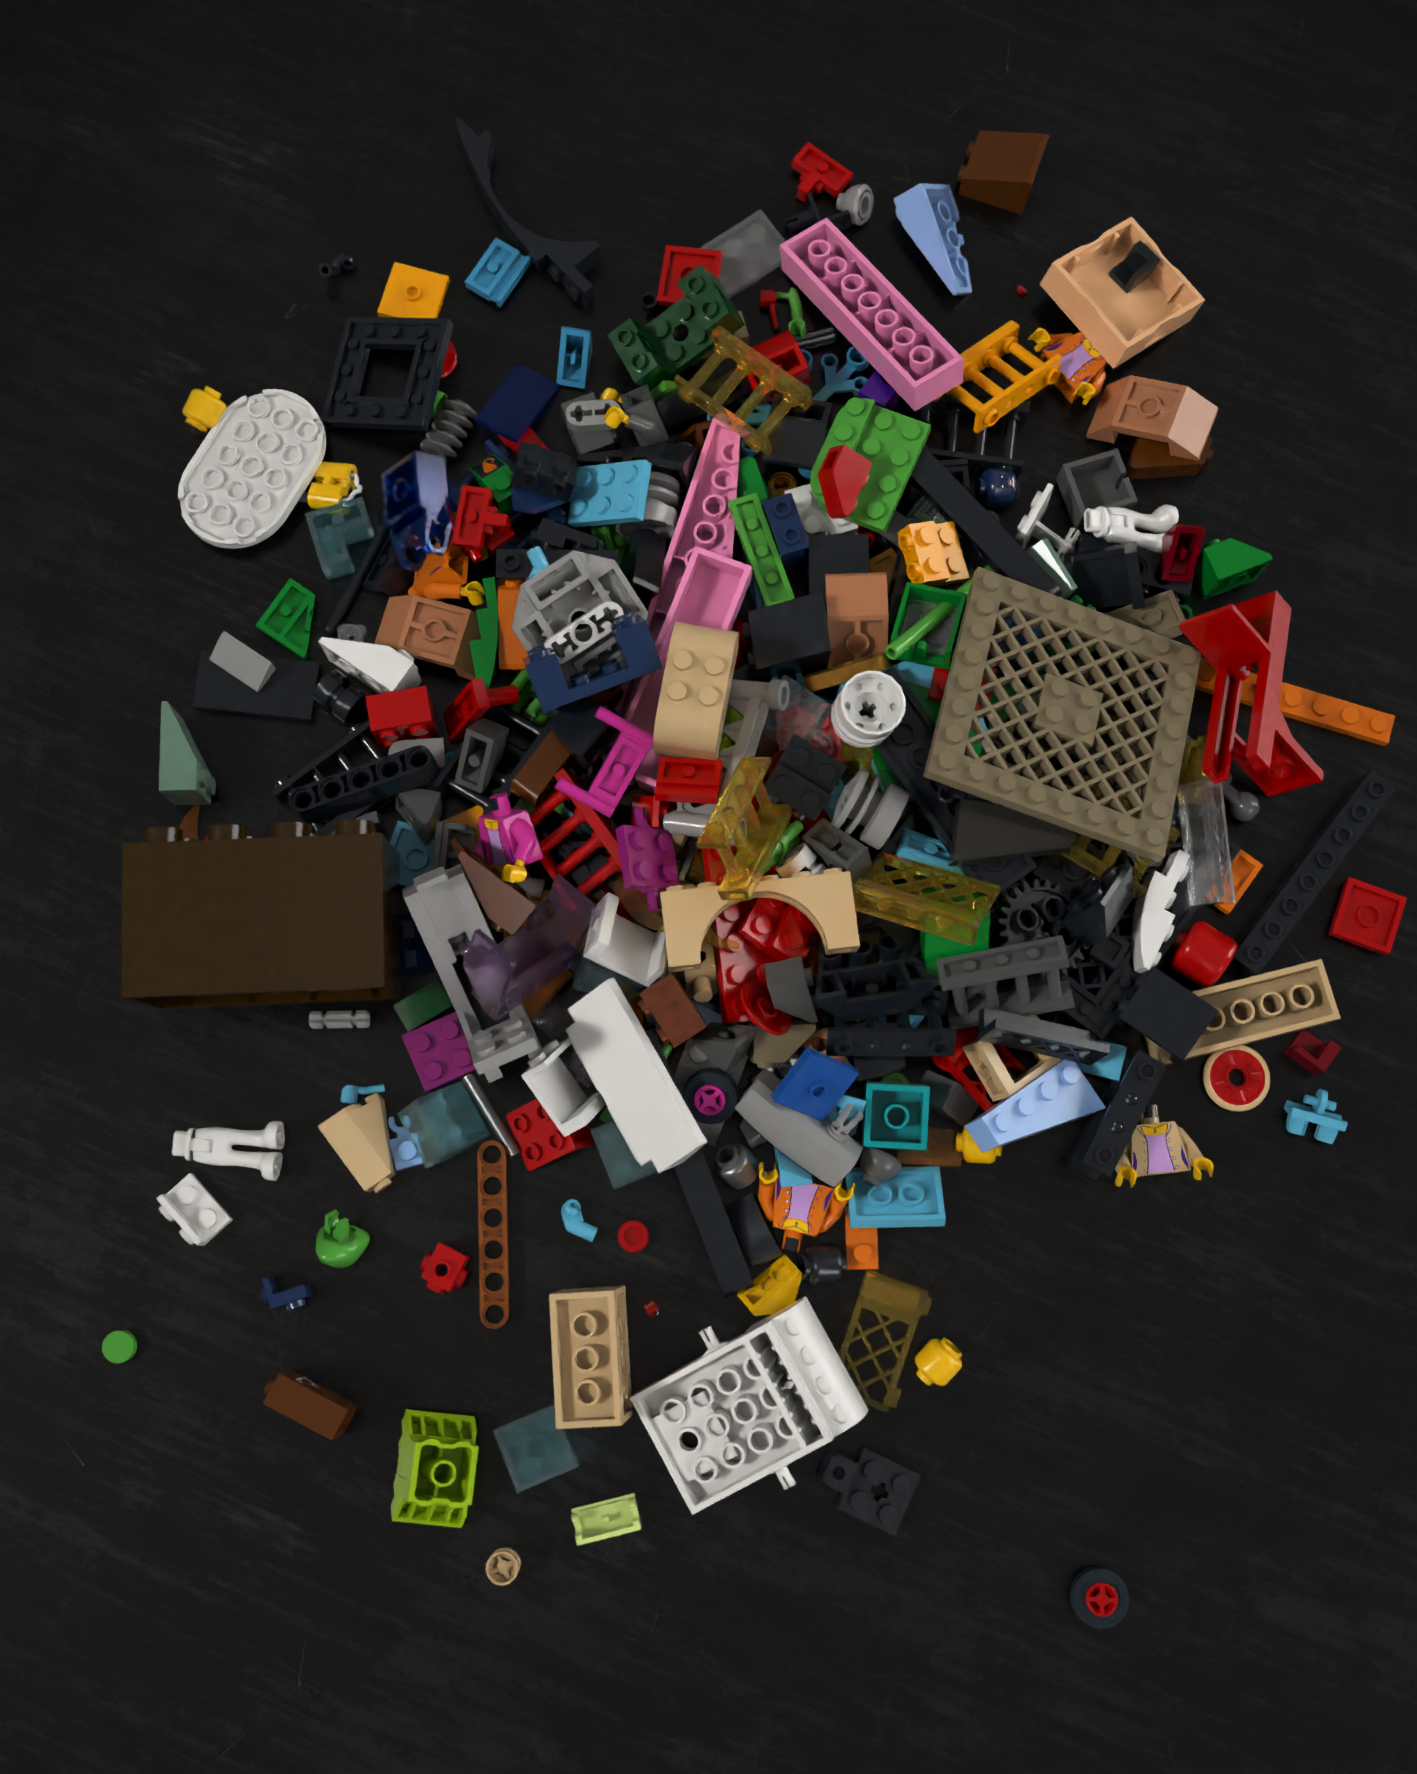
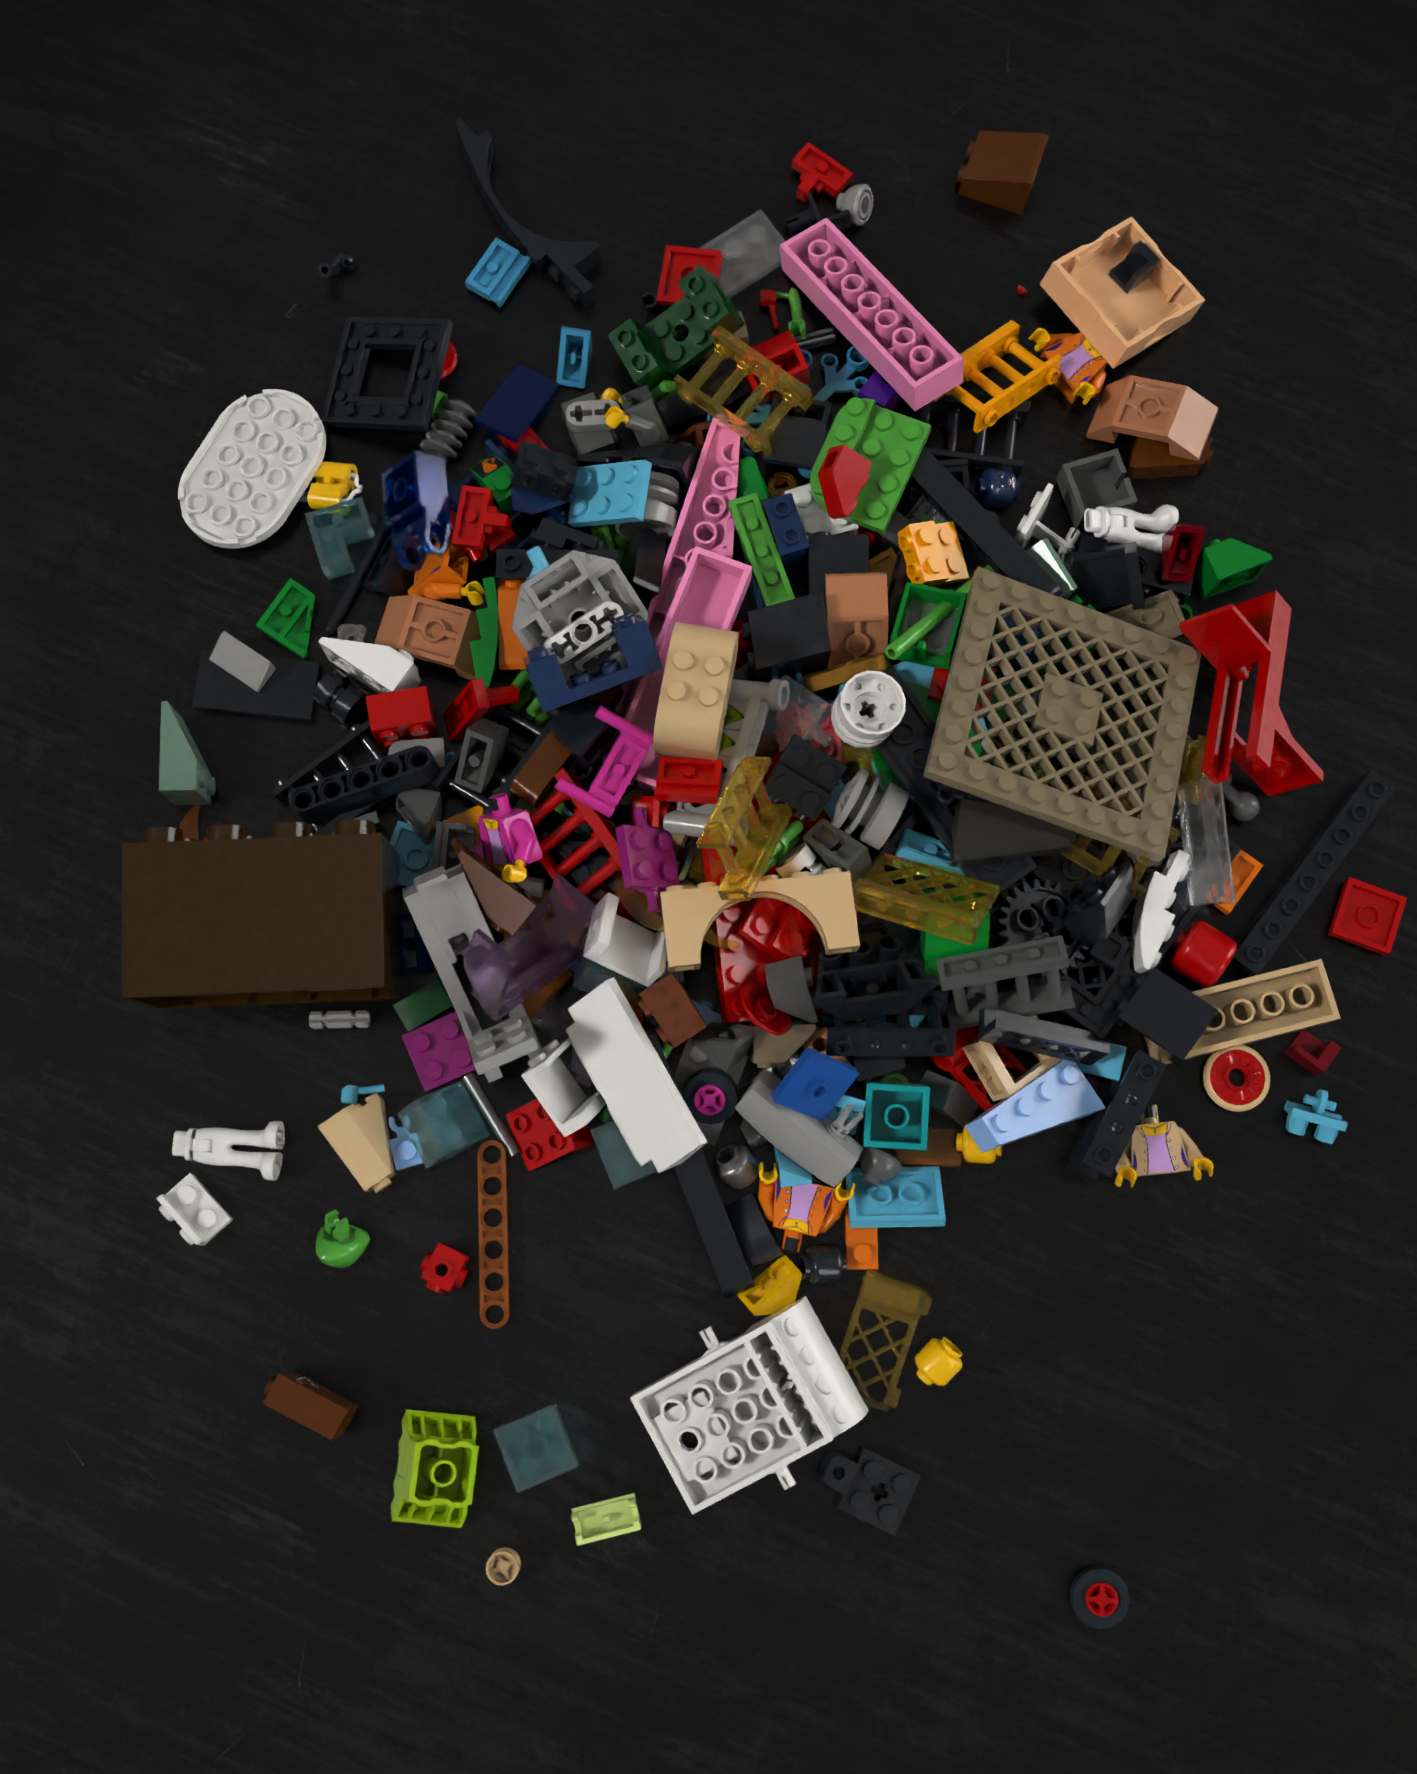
(119, 1346): bright green tile -> none
(203, 408): yellow head -> none
(291, 1298): dark blue bracket -> none
(413, 293): light orange plate -> none
(574, 1221): medium azure arm -> none
(590, 1357): tan brick -> none
(633, 1236): red tile -> none
(651, 1308): red piece -> none
(703, 981): tan torso -> none
(930, 220): light blue wedge -> none
(1313, 708): orange plate -> none

